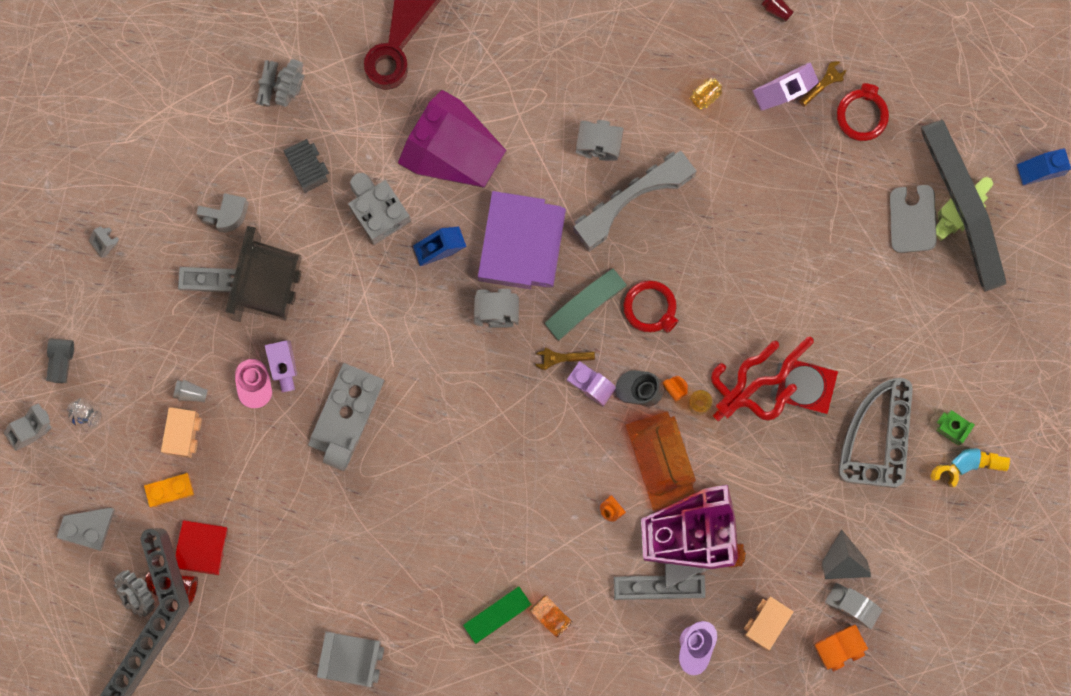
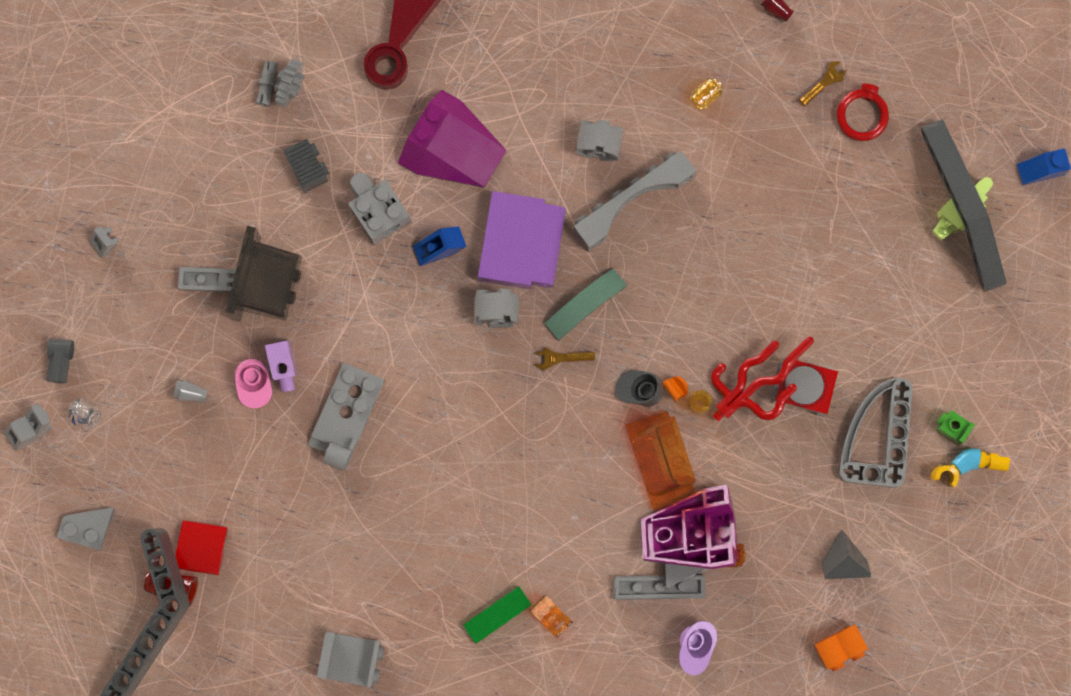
(134, 593): light grey gear -> none
(169, 490): light orange plate -> none
(181, 432): light nougat brick -> none
(230, 215): light grey brick -> none
(591, 383): lavender brick -> none
(611, 509): orange plate -> none
(667, 321): red piece -> none
(768, 623): light nougat brick -> none
(786, 87): lavender slope -> none
(854, 605): light grey brick -> none
(913, 226): light grey piece -> none

